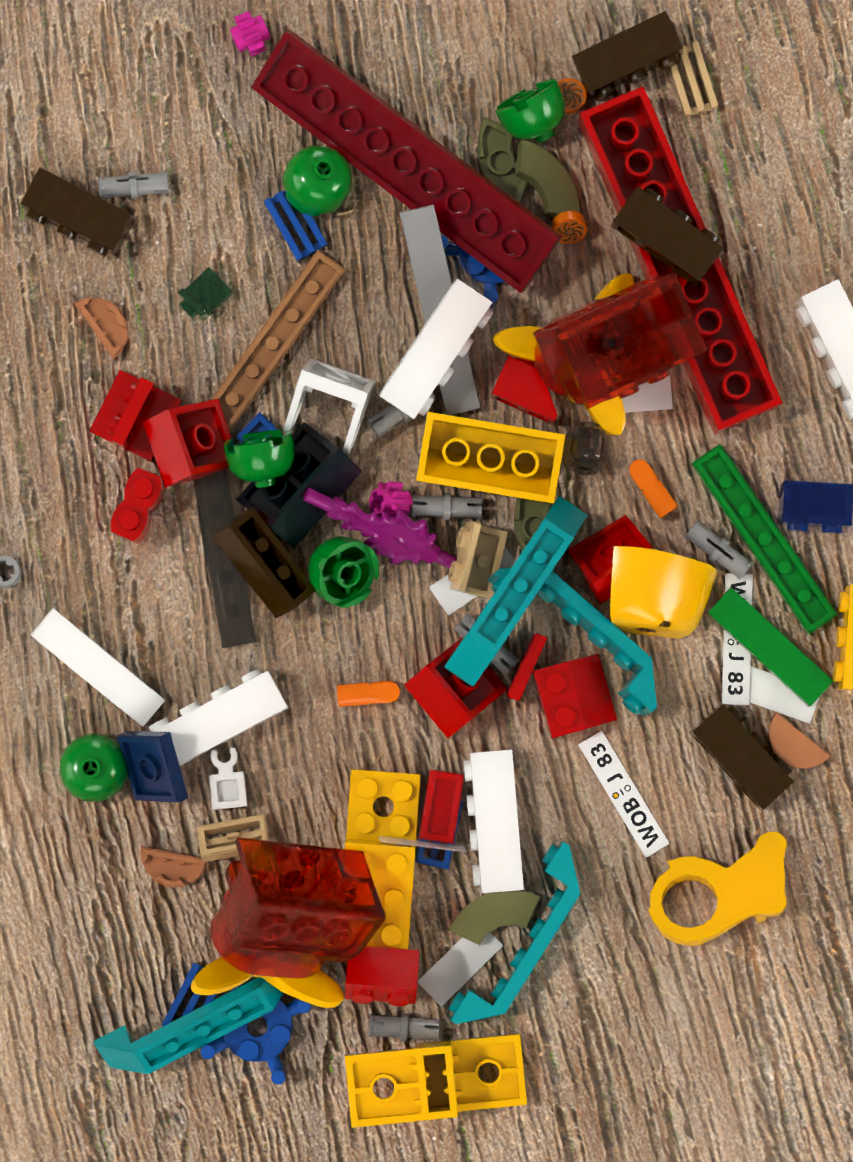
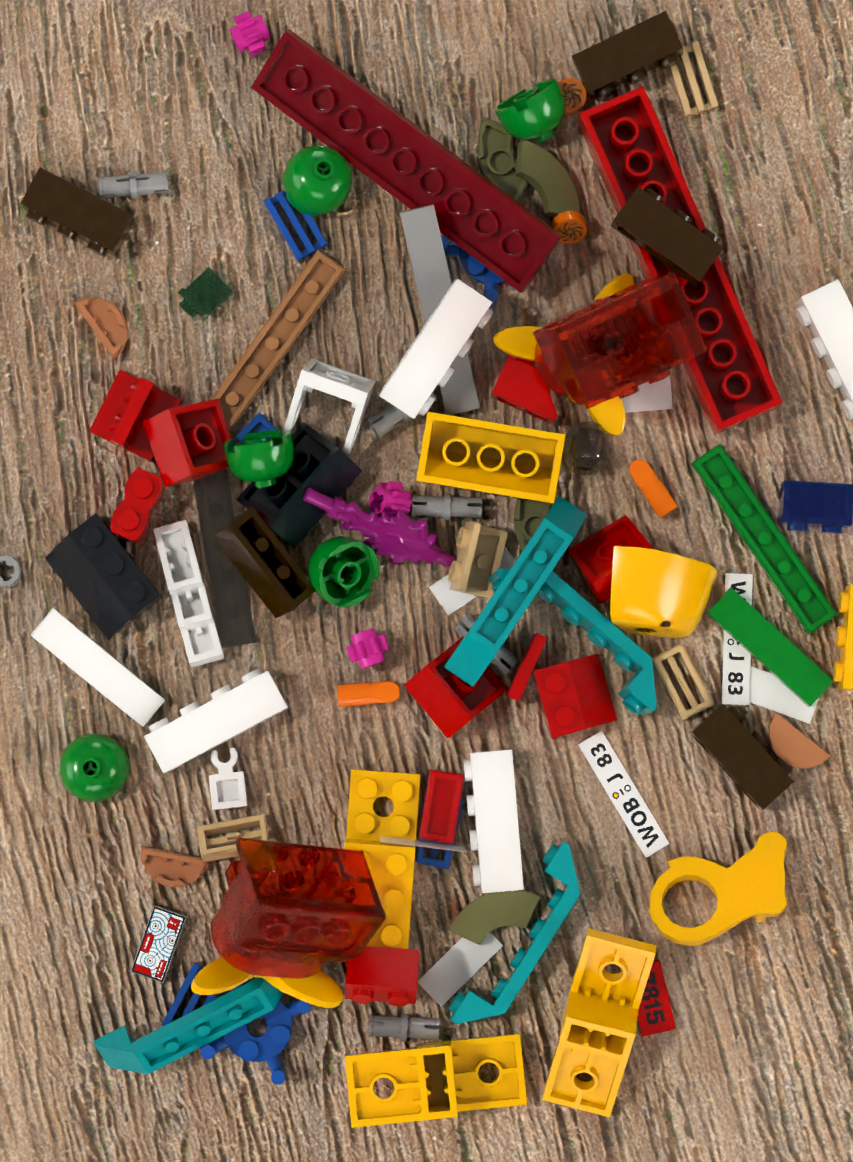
(103, 576): none -> black slope
(152, 766): dark blue tile -> none
(158, 943): none -> tile
(188, 593): none -> white slope
(367, 648): none -> dark pink gear
(599, 1022): none -> yellow bracket
(655, 1008): none -> red tile
(668, 655): none -> tan tile
(737, 565): light grey pin -> none

